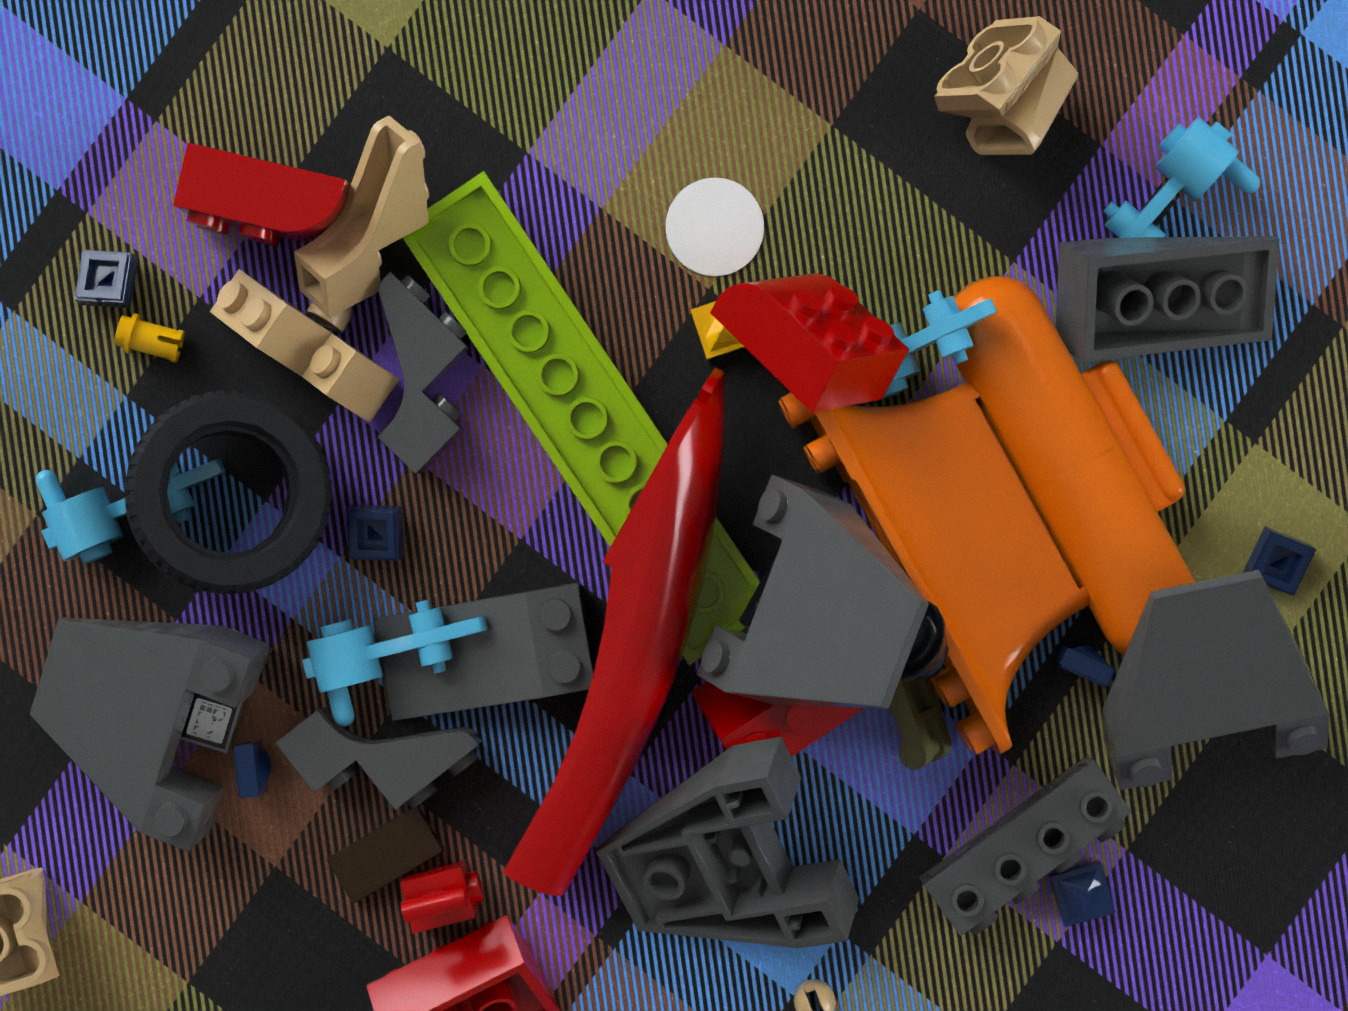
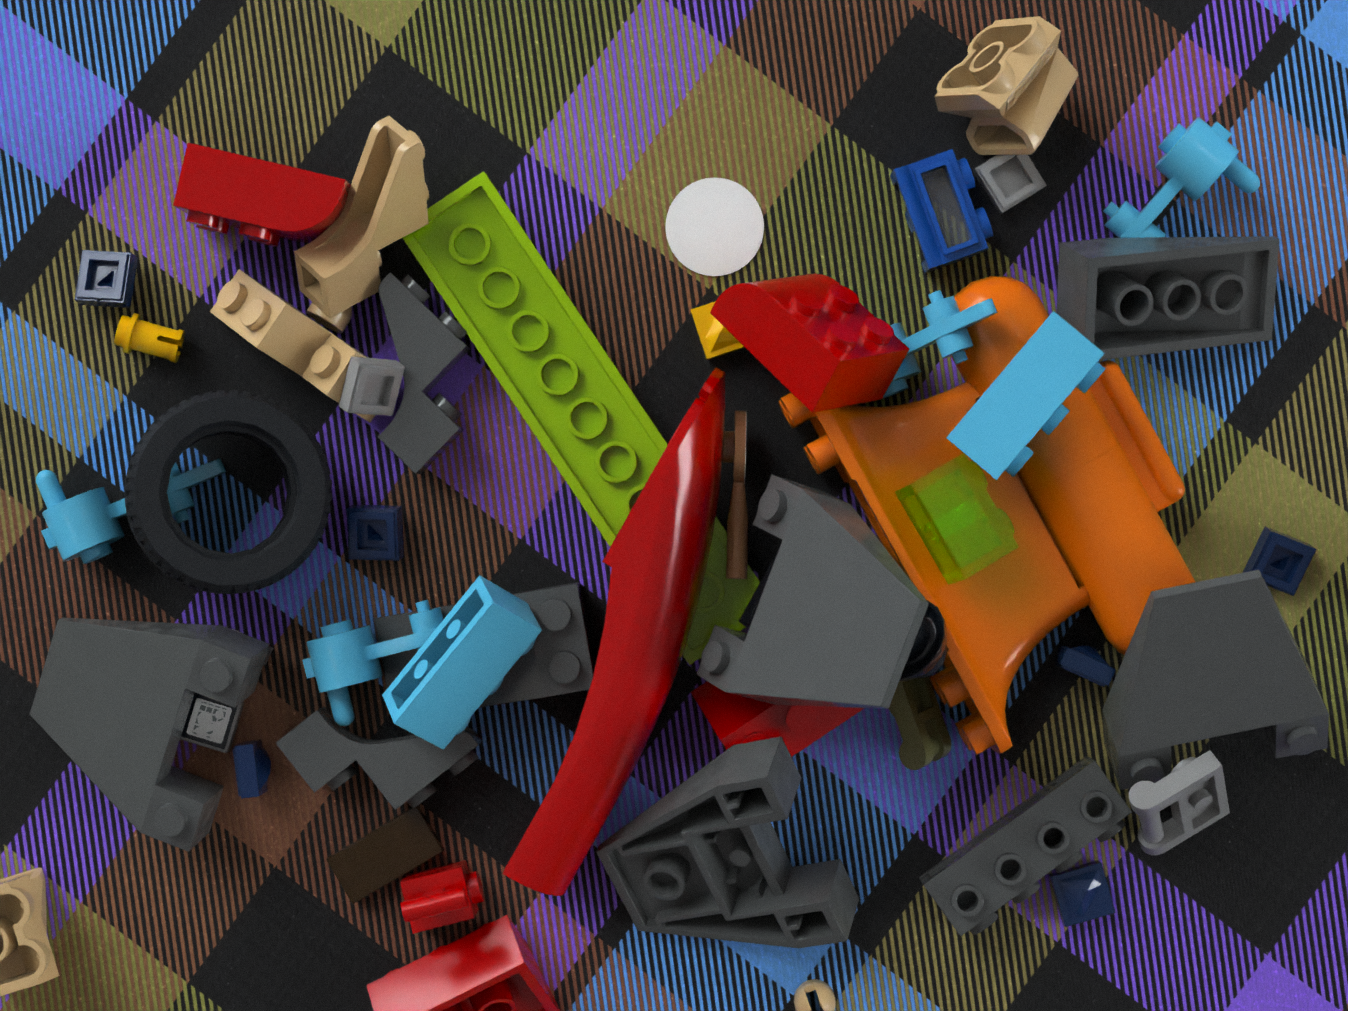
(371, 386): none -> light grey tile
(461, 663): none -> medium azure brick
(737, 522): none -> medium nougat piece
(942, 209): none -> blue window
(958, 518): none -> clear neon green brick
(1009, 180): none -> light grey tile
(1028, 397): none -> medium azure brick
(1196, 800): none -> light grey plate

